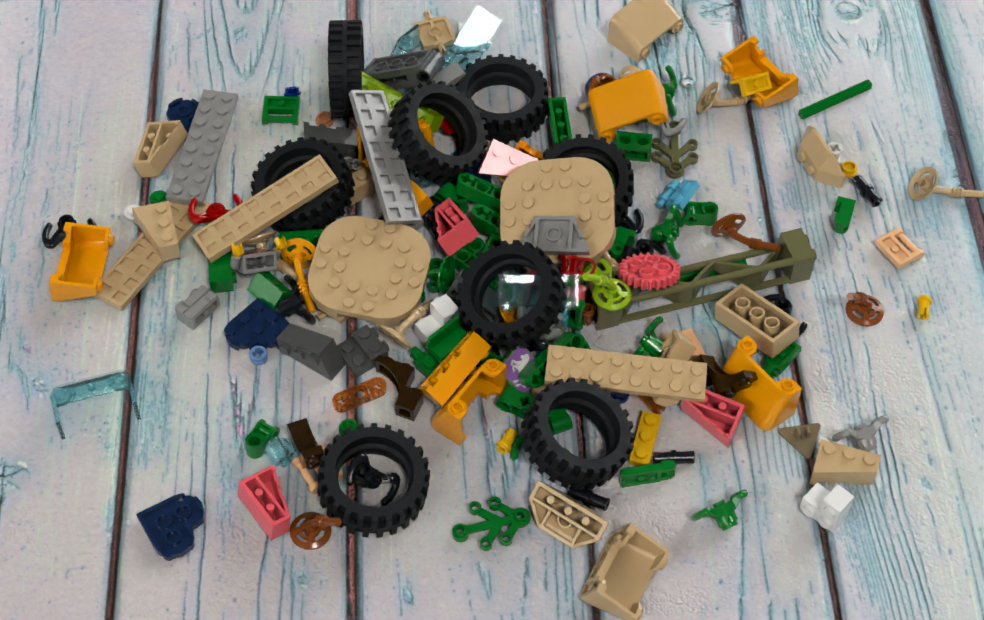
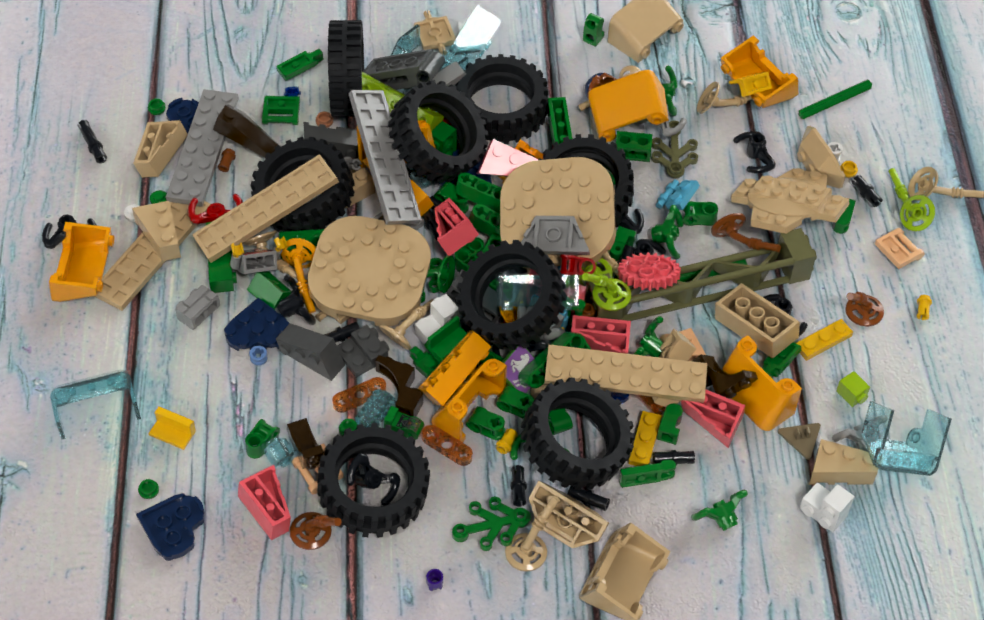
(94, 146): none -> black pin
(148, 489): none -> green plate
(156, 106): none -> green plate
(172, 428): none -> yellow panel
(227, 157): none -> dark orange pin
(244, 131): none -> dark brown wedge
(299, 64): none -> green hinge
(341, 334): none -> black pin
(375, 408): none -> clear light blue piece
(410, 425): none -> green leg
(434, 574): none -> dark purple hose
(445, 138): none -> green brick
(450, 453): none -> clear orange beam
(486, 422): none -> green piece
(518, 486): none -> black pin
(527, 545): none -> tan dish
(593, 26): none -> green leg
(603, 333): none -> coral wedge
(671, 418): none -> green leg
(757, 149): none -> black piece
(787, 200): none -> tan plate
(824, 339): none -> yellow plate
(853, 389): none -> lime brick
(914, 210): none -> lime dish
(922, 447): none -> clear light blue windscreen

